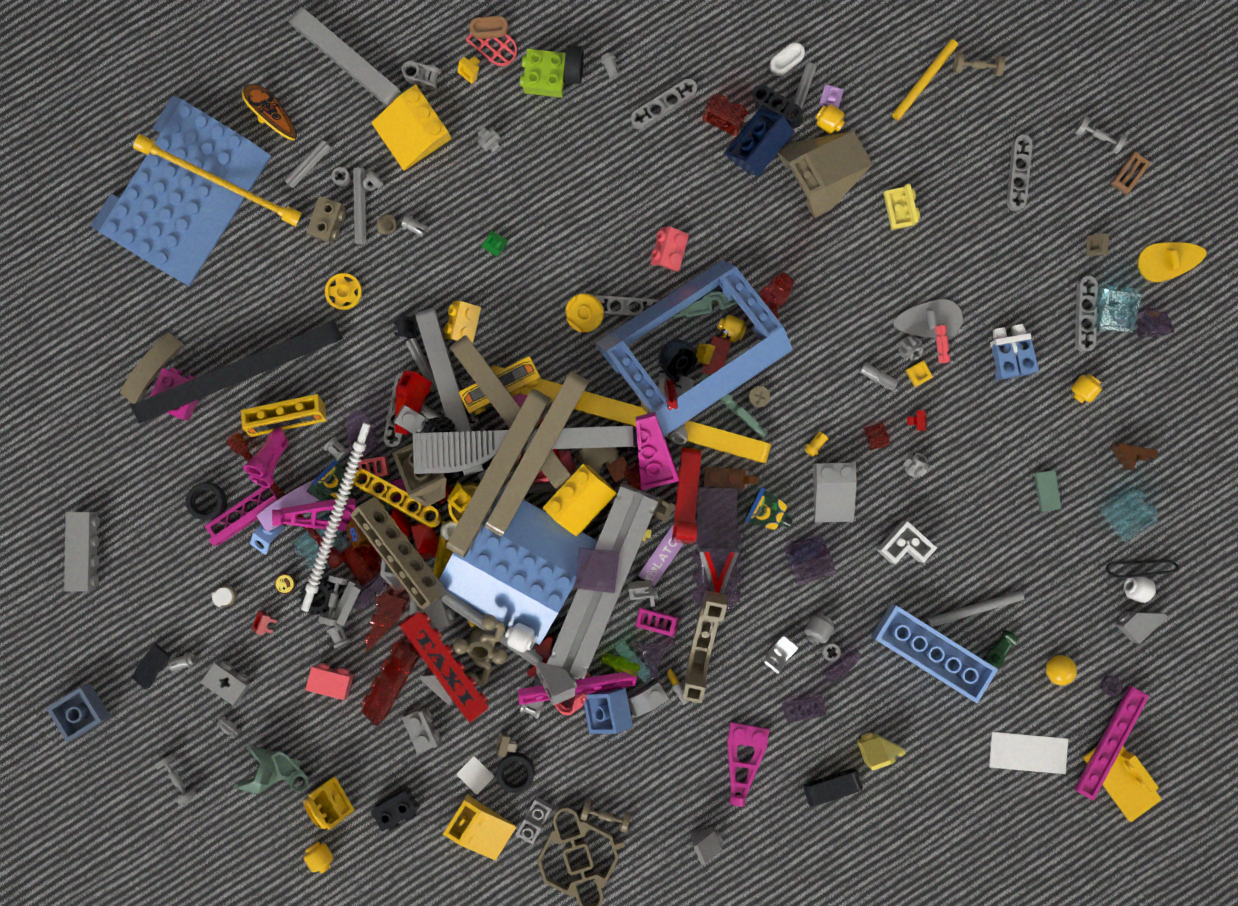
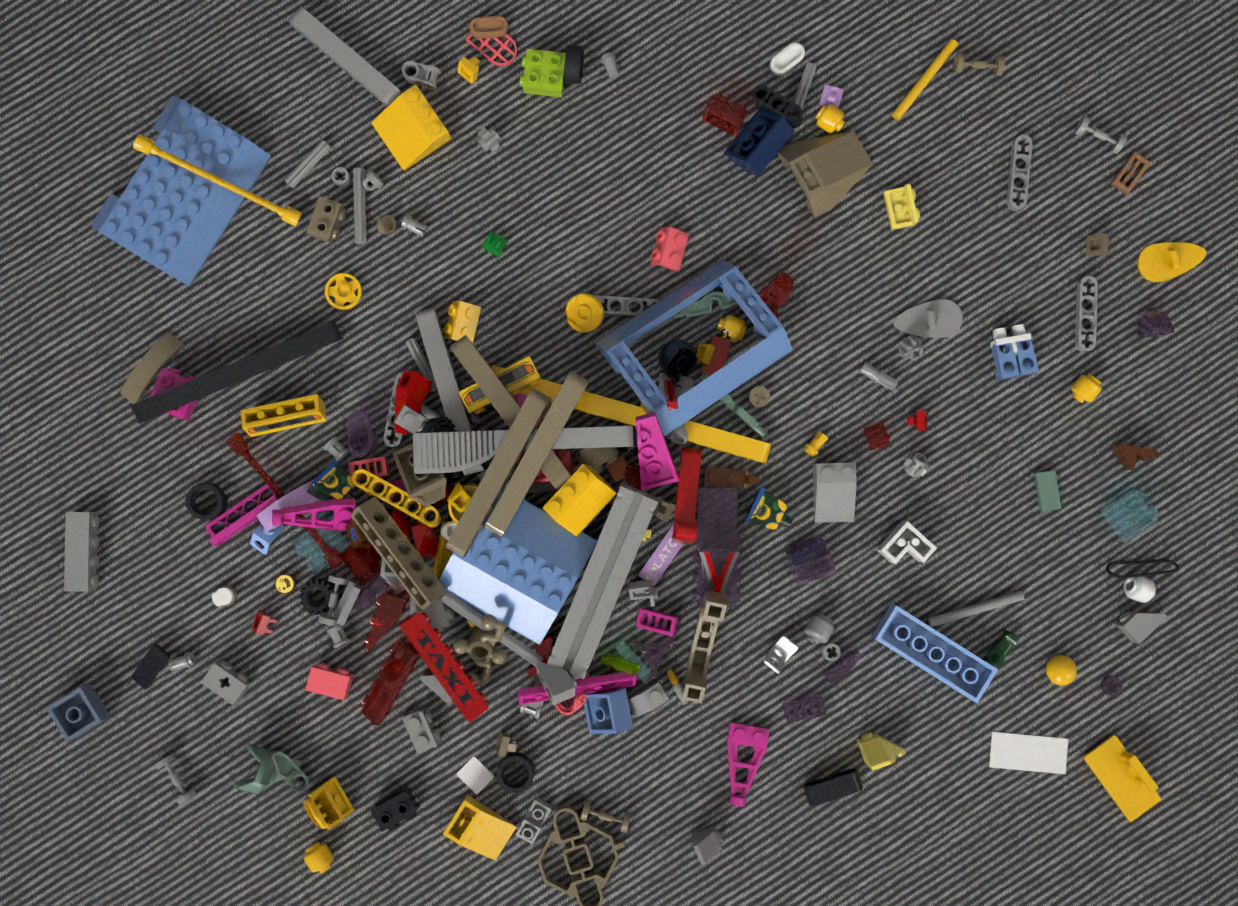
(228, 727): light grey piece -> none
(263, 463): dark pink piece -> none
(268, 110): shield -> none
(313, 587): white hose -> none
(406, 327): black tile -> none
(520, 637): white head -> none
(597, 570): clear purple tile -> none
(662, 102): light grey beam -> none
(919, 373): yellow tile -> none
(942, 343): coral axle -> none
(1111, 742): dark pink tile -> none
(1117, 308): clear light blue plate -> none

